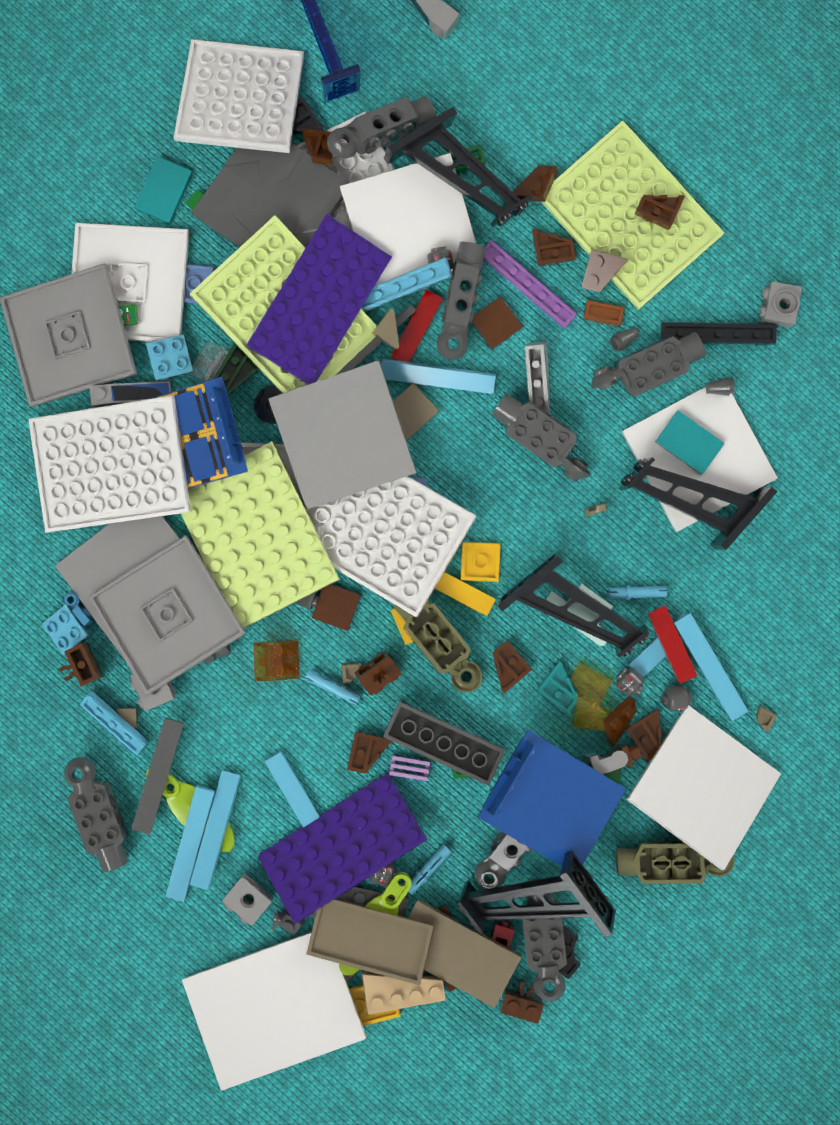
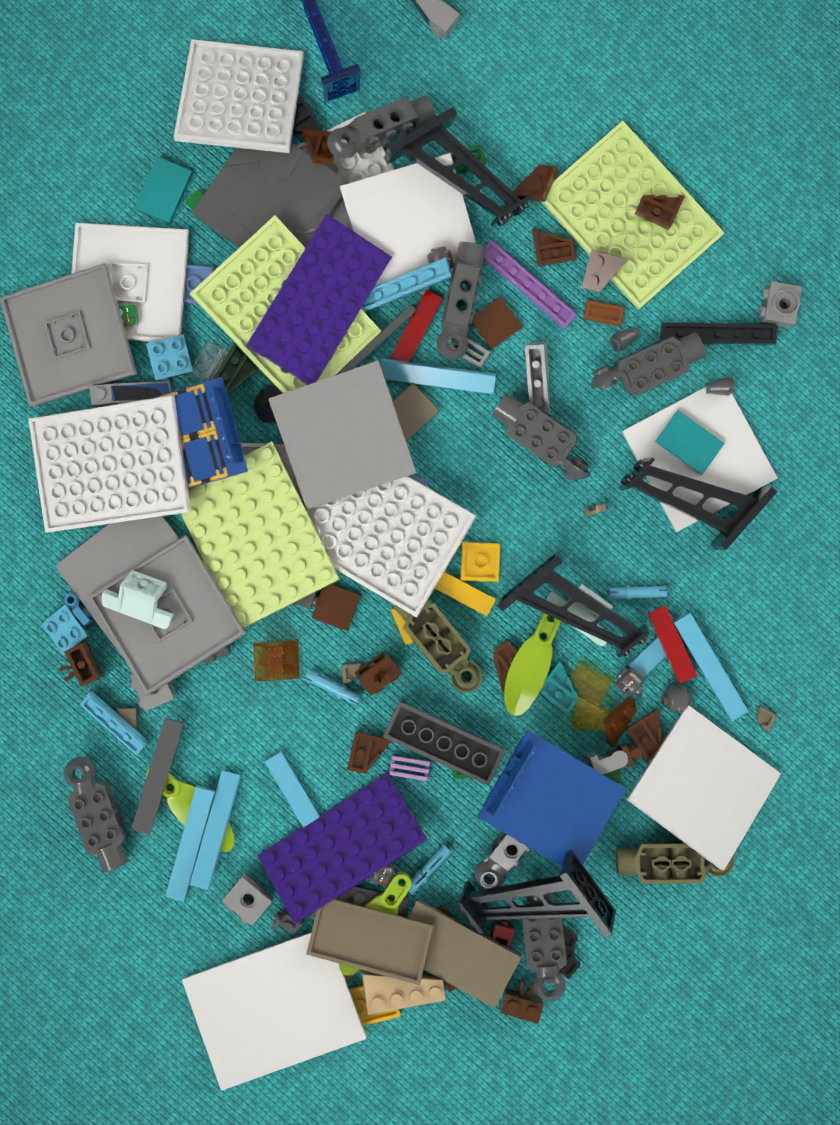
(139, 599): none -> light aqua plate
(387, 330): dark tan slope -> none
(469, 359): none -> light grey tile
(530, 668): none -> lime plant

